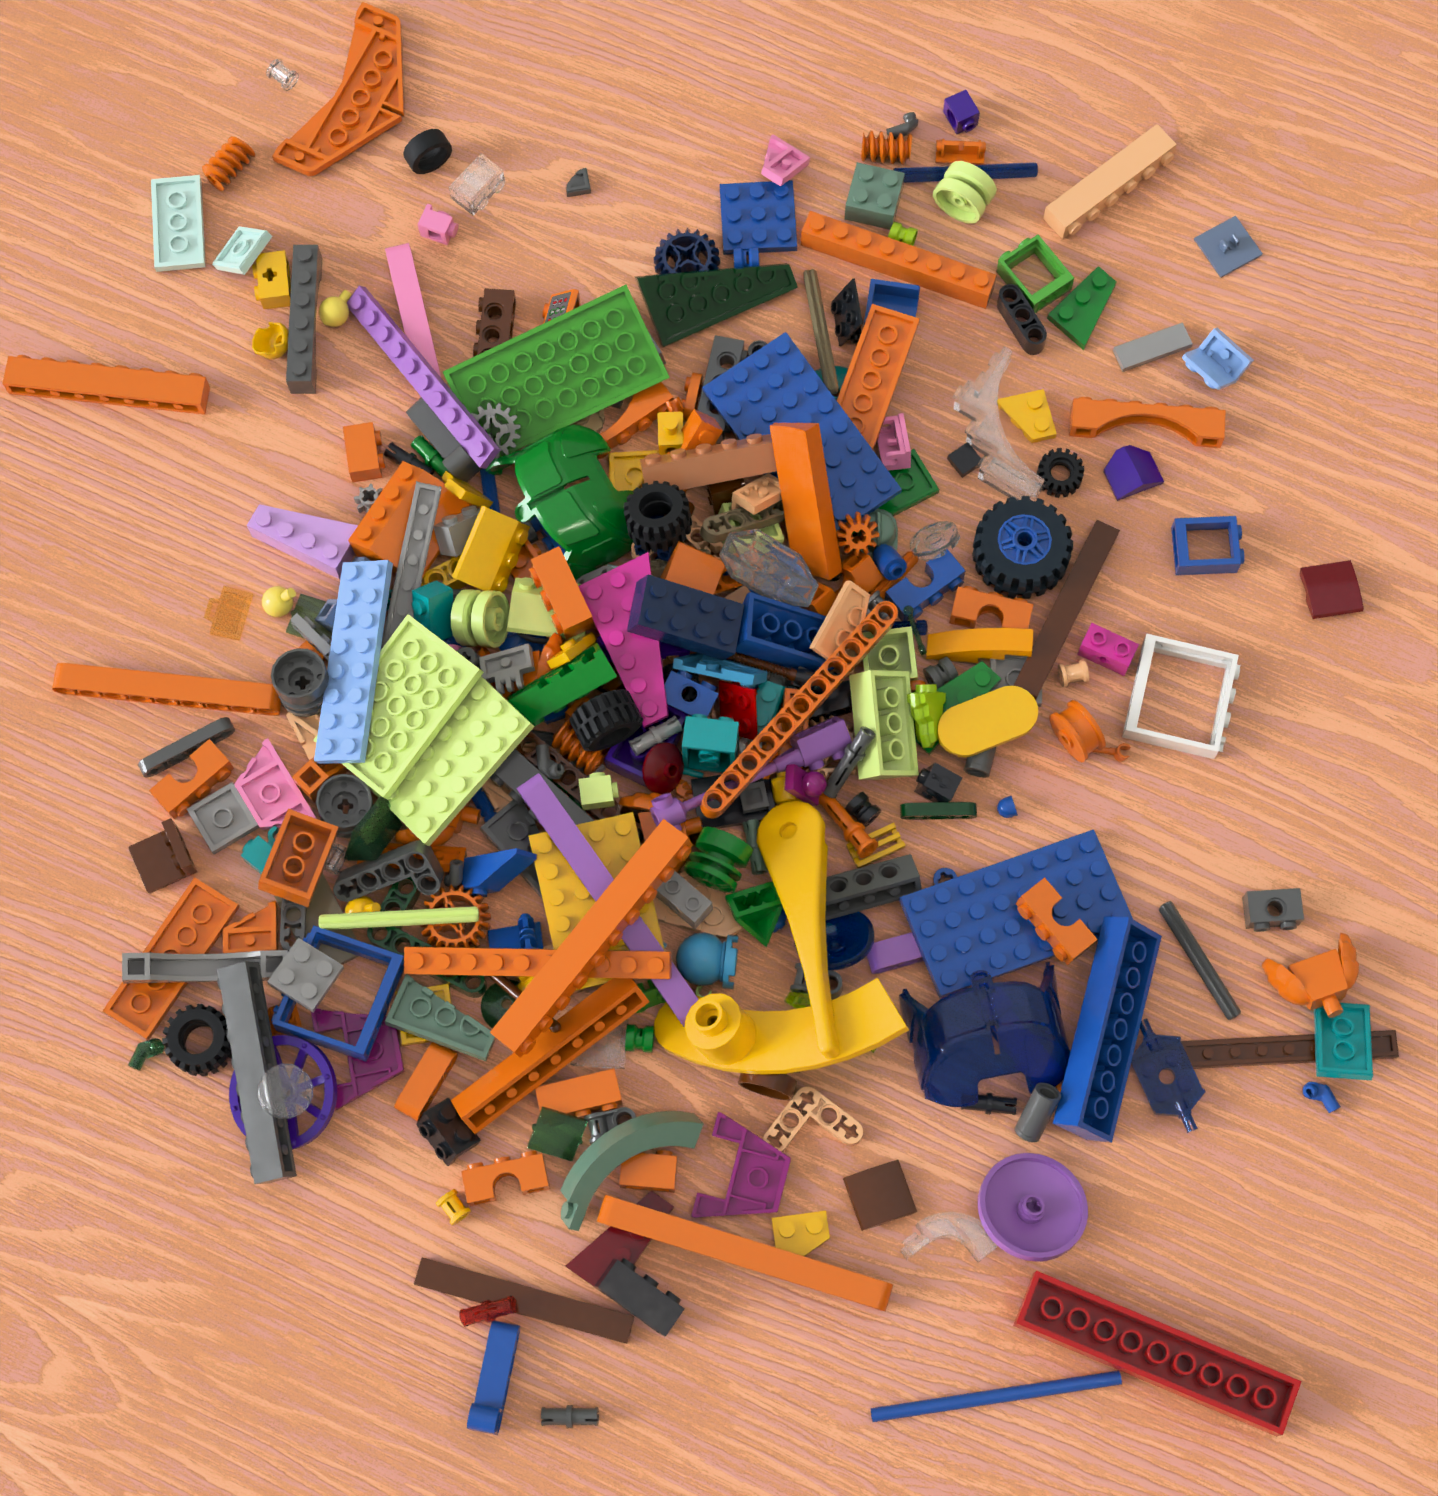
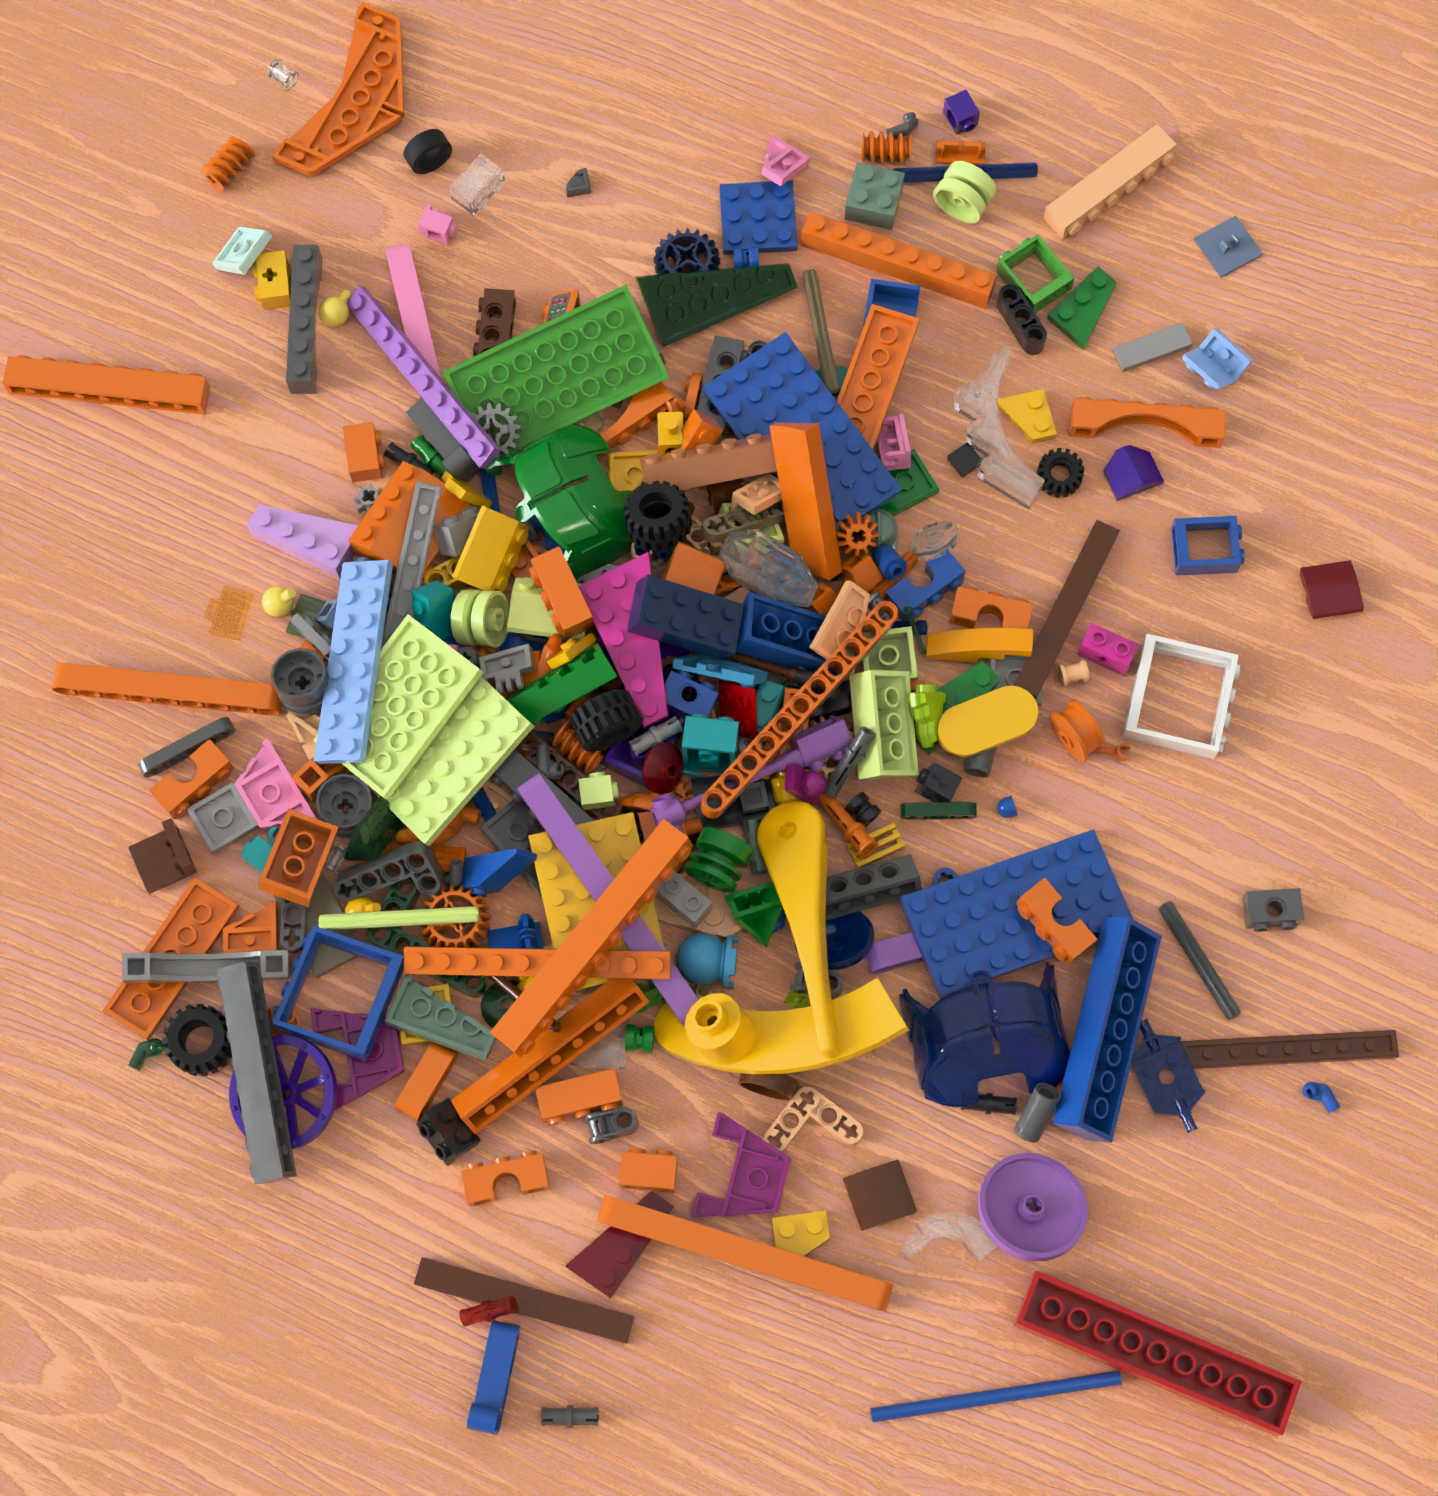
(178, 223): light aqua plate -> none
(271, 341): yellow hair -> none
(285, 1091): clear tile -> none
(305, 975): light grey plate -> none
(453, 1207): yellow bush -> none
(557, 1133): clear green piece -> none
(617, 1146): sand green arch -> none
(640, 1296): black brick -> none
(847, 314): black hinge -> none
(903, 234): lime wheel -> none
(940, 673): dark grey wheel -> none
(1022, 547): black wheel -> none
(1317, 980): orange torso -> none
(1344, 1043): teal tile -> none

